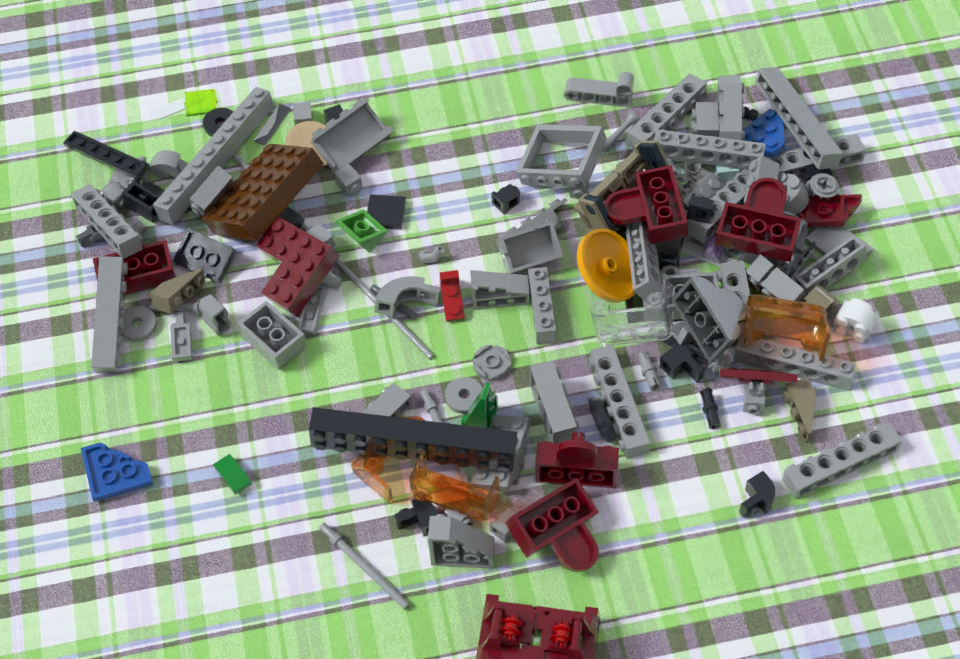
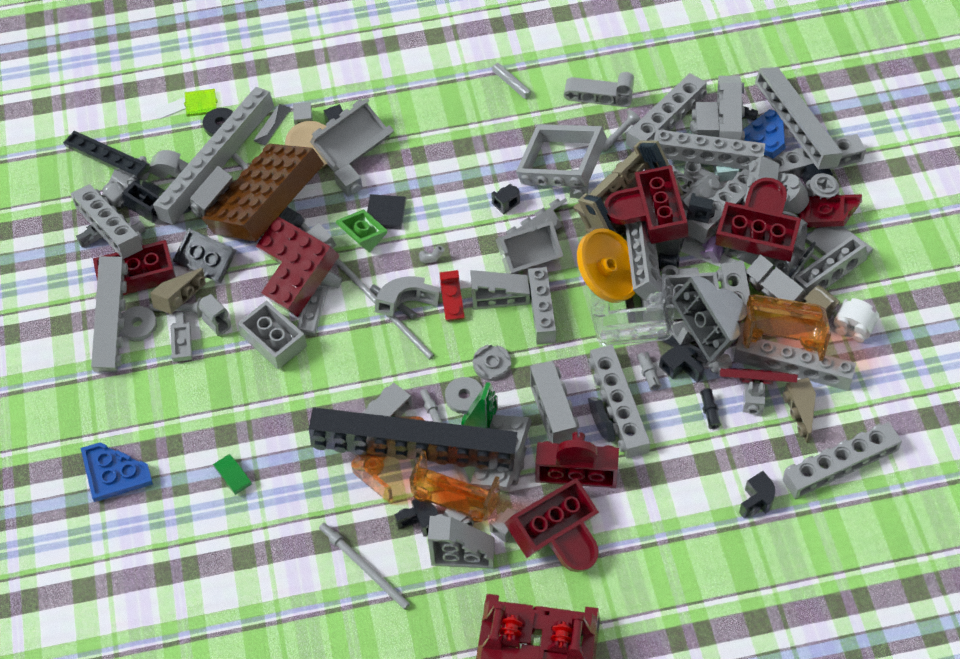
(511, 80): none -> light grey axle

